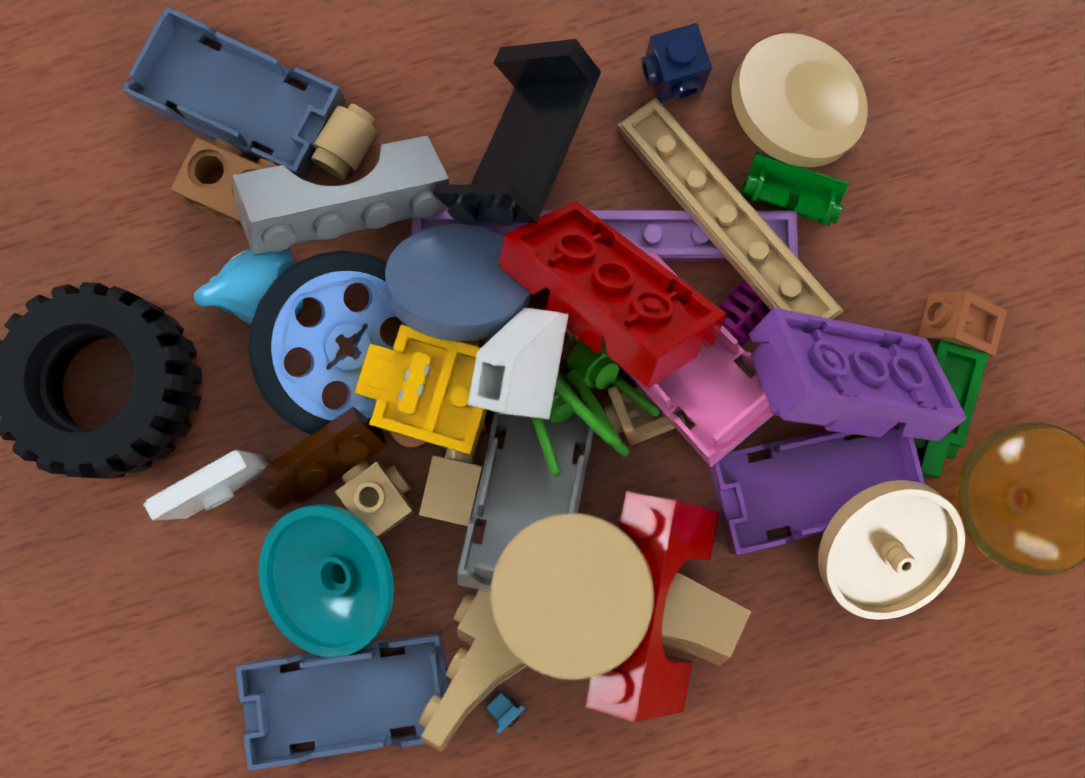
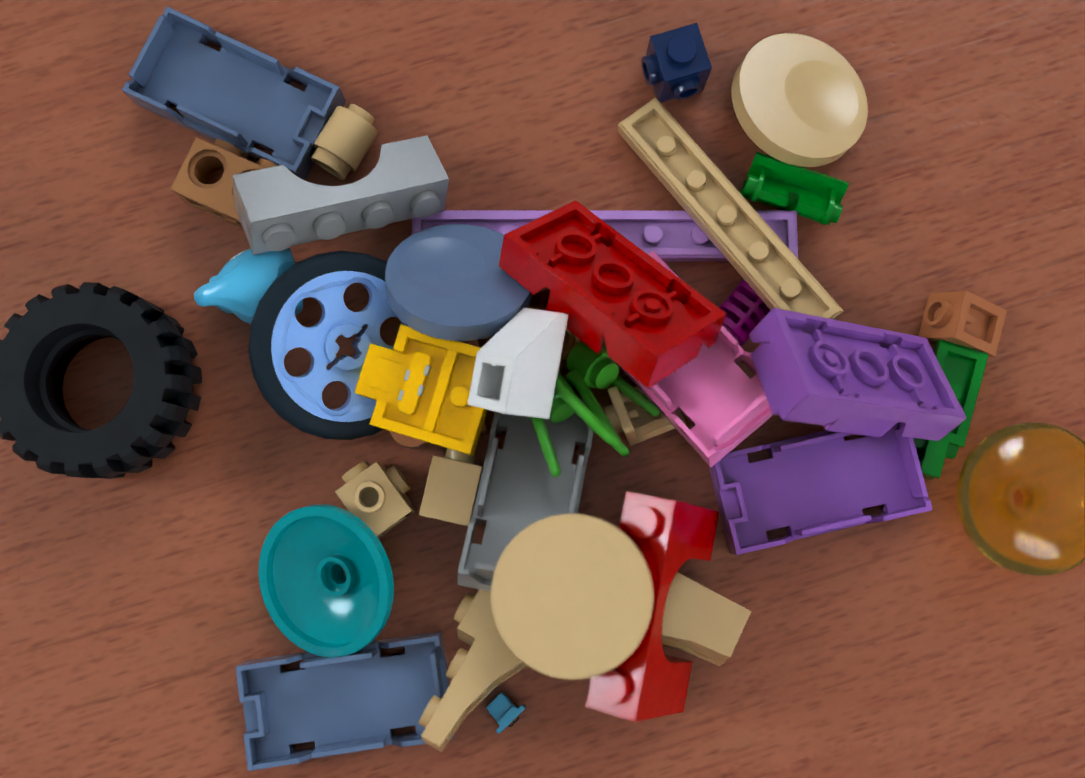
(207, 486): white plate -> none
(319, 459): reddish brown hinge -> none
(532, 136): black panel -> none
(891, 549): piece -> none

